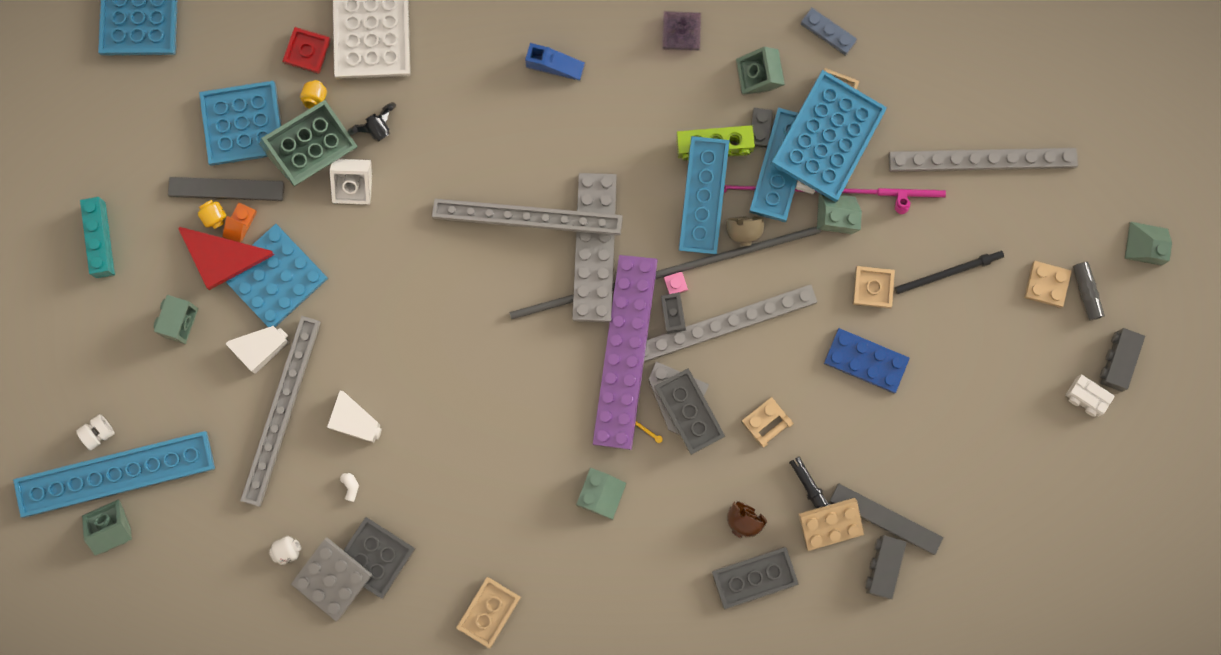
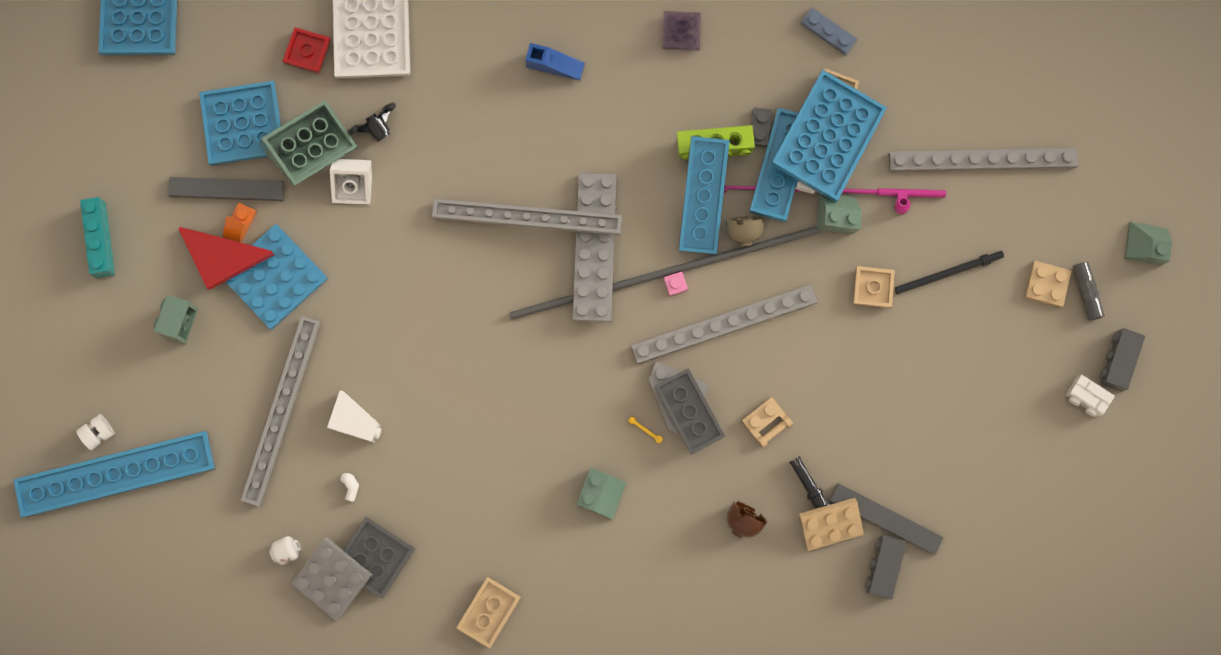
(106, 528): sand green slope -> none
(211, 214): yellow head -> none
(259, 347): white slope -> none
(313, 93): yellow head -> none
(625, 352): medium lavender plate -> none
(673, 313): dark grey plate -> none
(755, 578): dark grey plate -> none
(760, 71): sand green slope -> none
(866, 360): blue plate -> none

